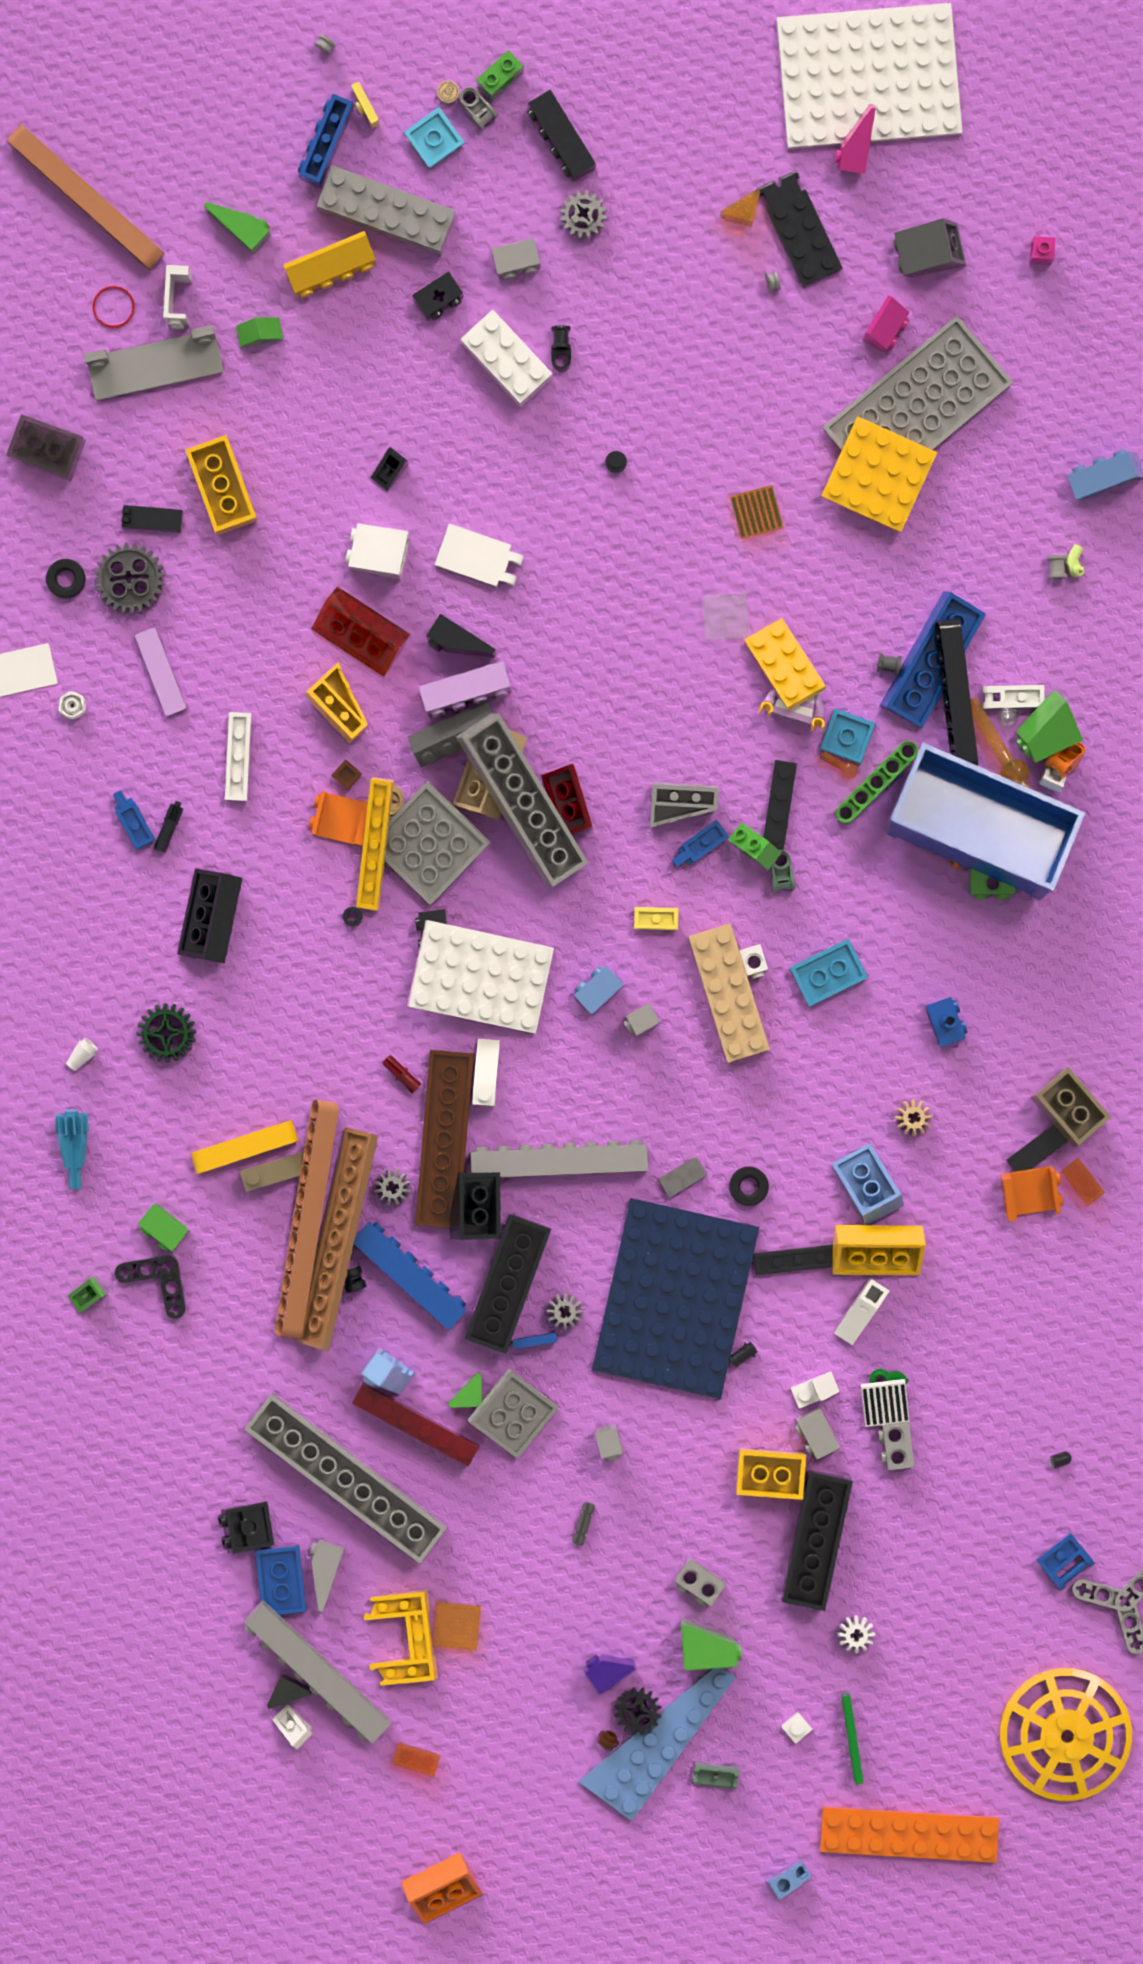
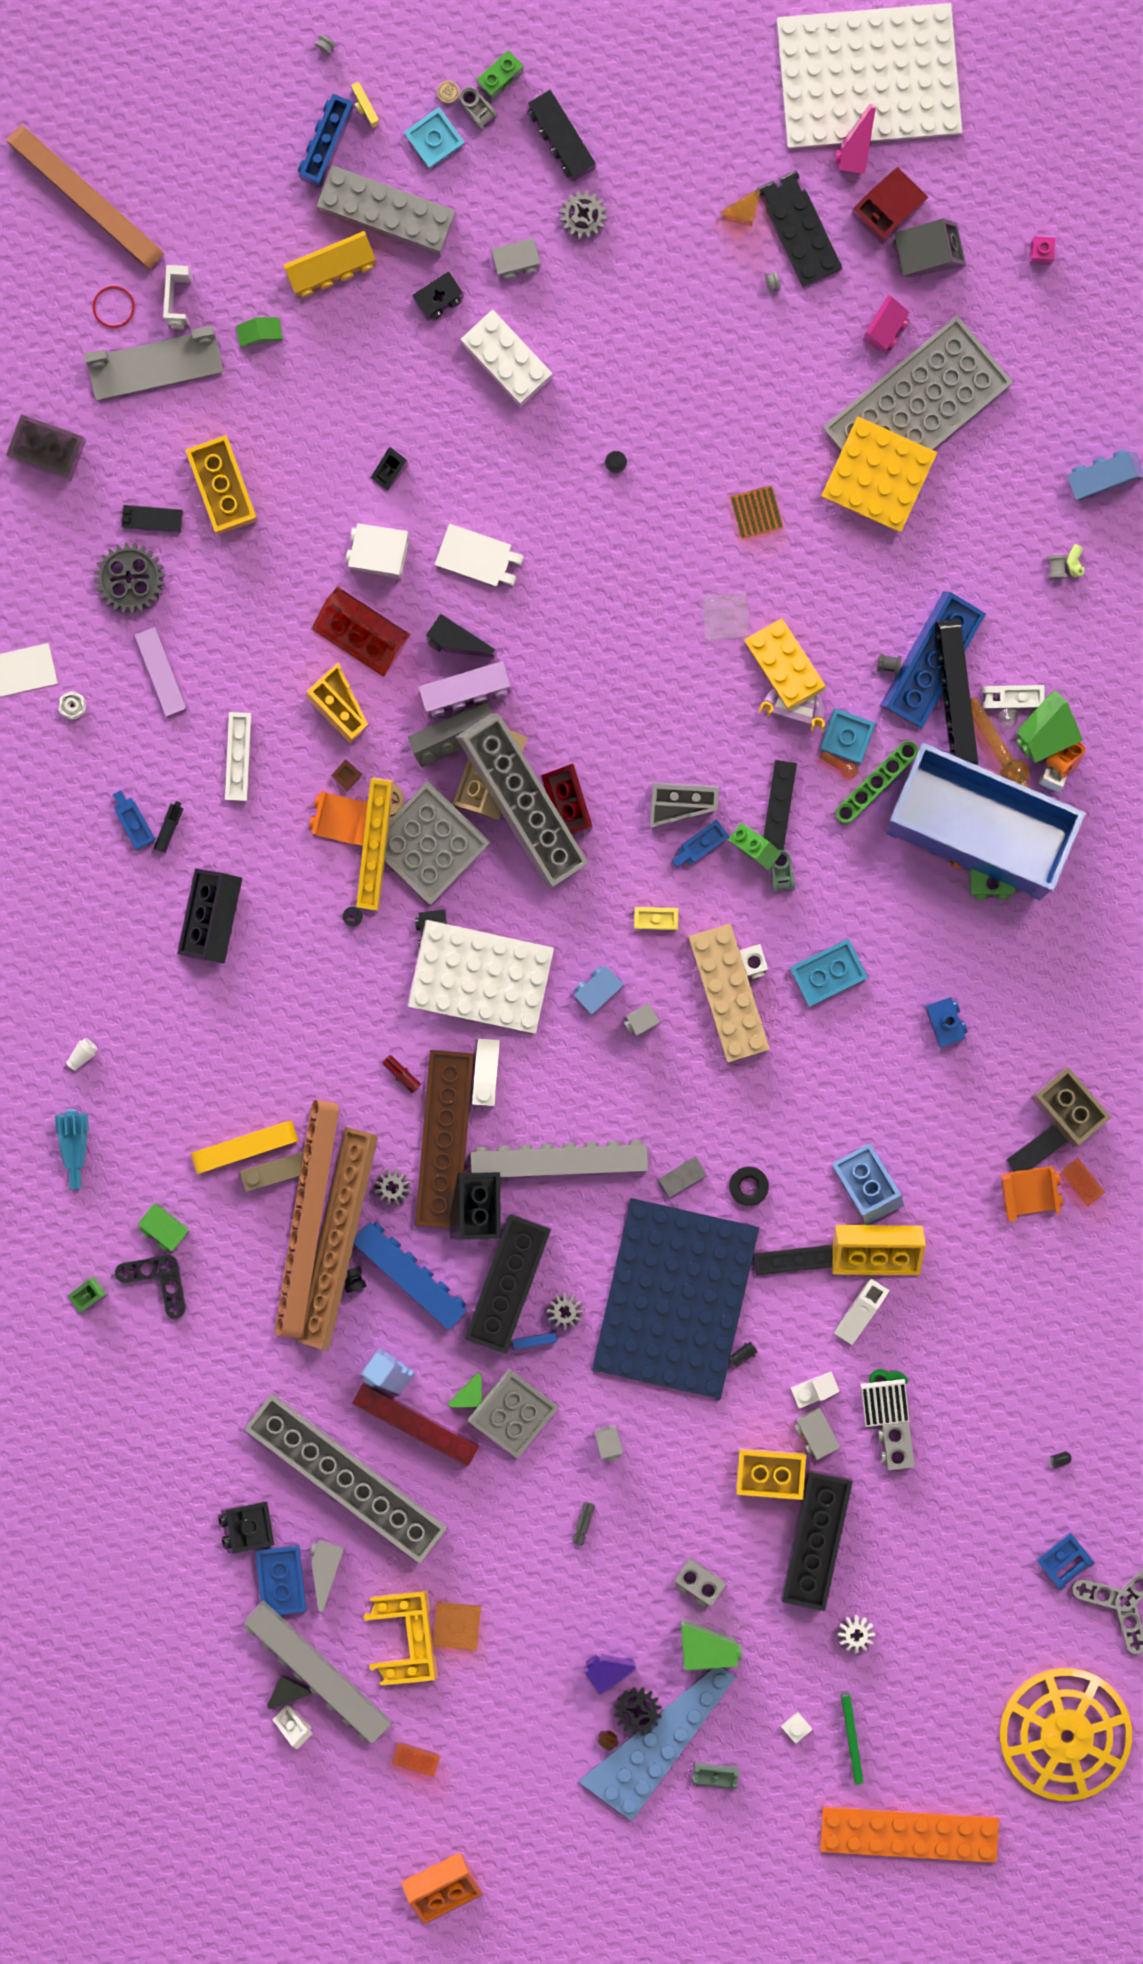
(79, 578): black tyre -> none
(167, 1043): dark green gear -> none
(242, 226): bright green slope -> none
(561, 346): black connector -> none
(789, 1879): medium blue leg -> none
(889, 205): none -> dark red slope
(912, 1110): tan gear -> none

